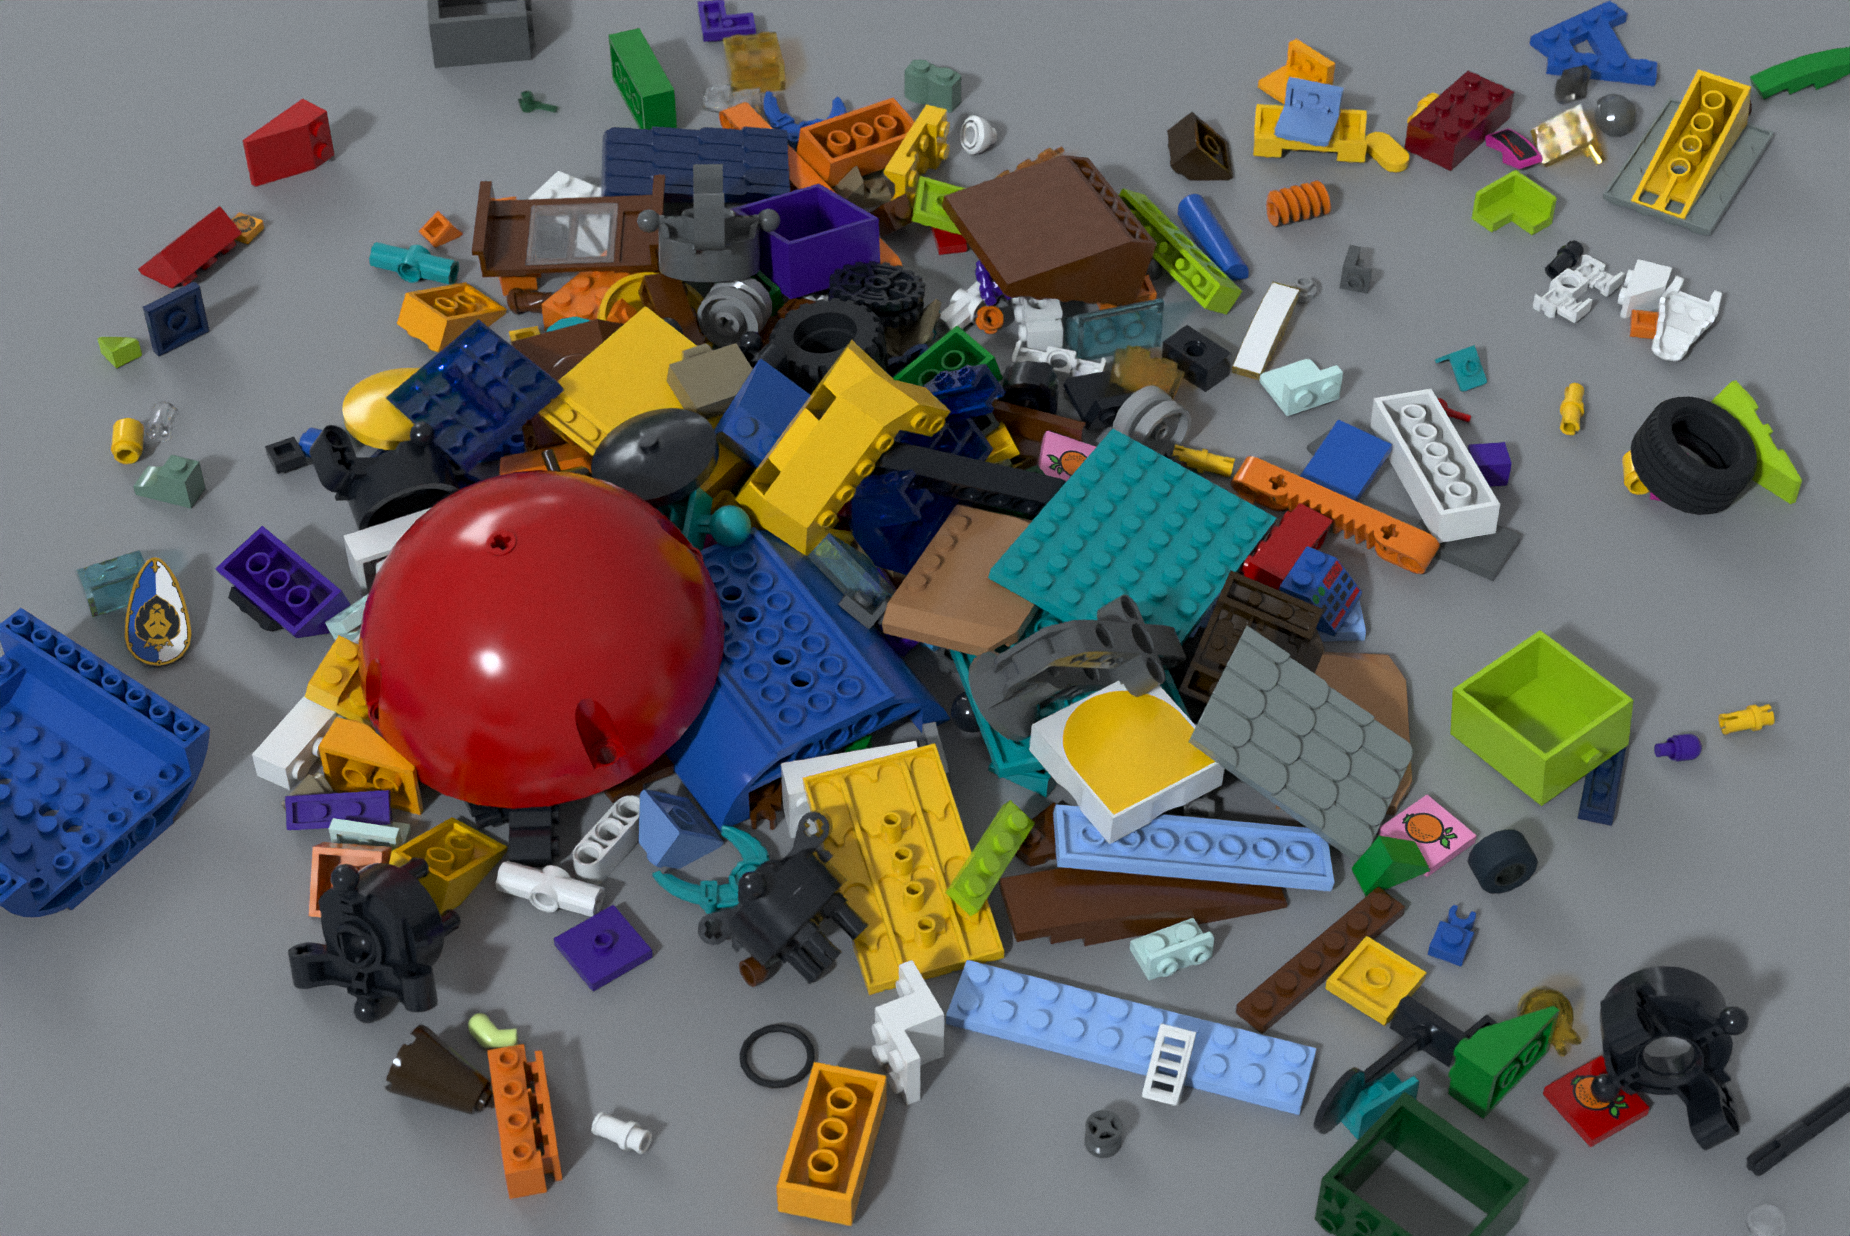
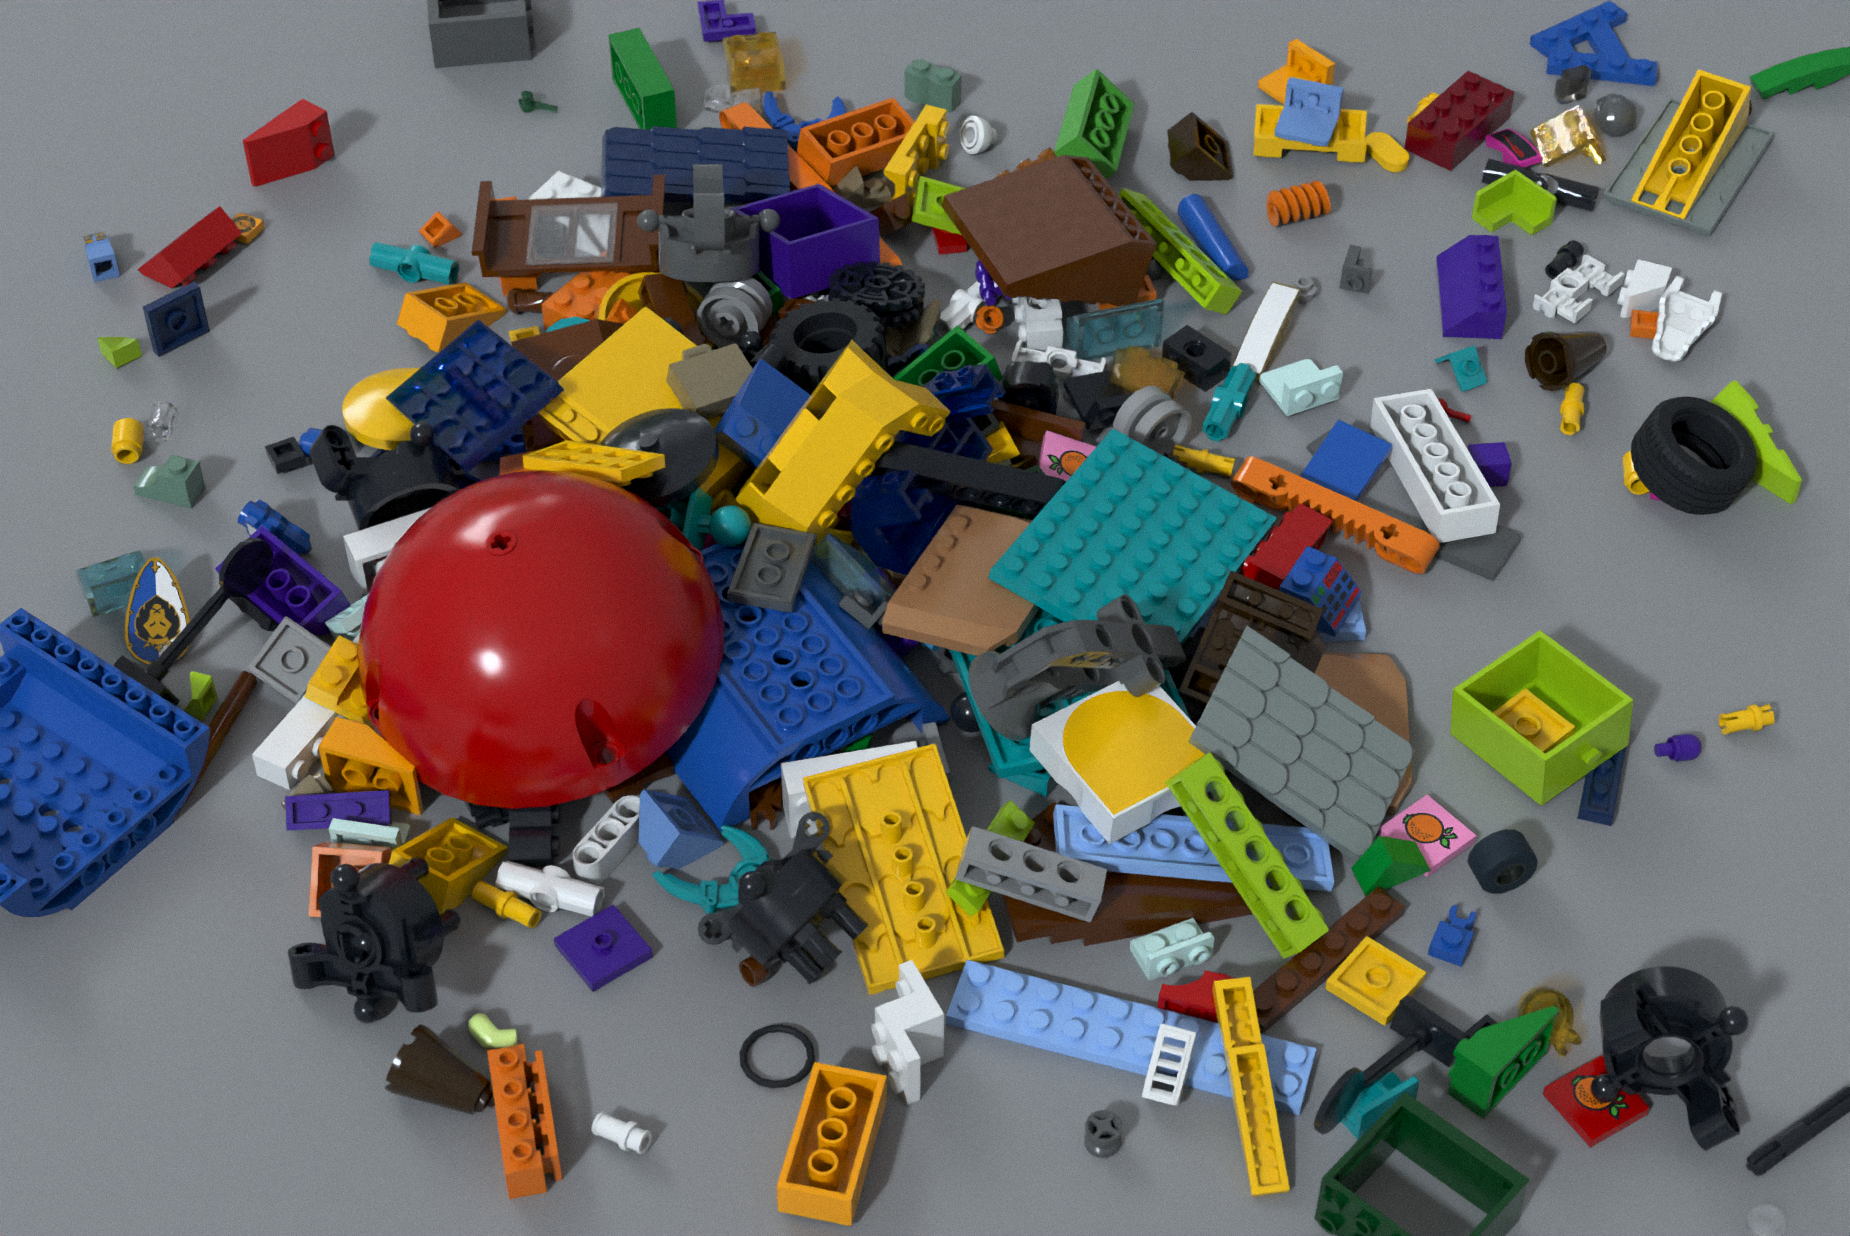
(100, 253): none -> medium blue leg
(203, 695): none -> lime slope
(227, 715): none -> reddish brown axle
(240, 575): none -> black piece
(261, 514): none -> blue rock
(289, 659): none -> light grey tile
(506, 904): none -> yellow pin
(596, 461): none -> yellow plate
(772, 567): none -> dark grey tile
(1031, 874): none -> light grey brick
(1096, 123): none -> bright green brick
(1192, 998): none -> red arch
(1229, 402): none -> teal piece
(1229, 849): none -> lime brick
(1250, 1086): none -> yellow slope
(1472, 288): none -> dark purple slope
(1535, 721): none -> yellow plate
(1562, 356): none -> dark brown cone
(1568, 193): none -> black piece

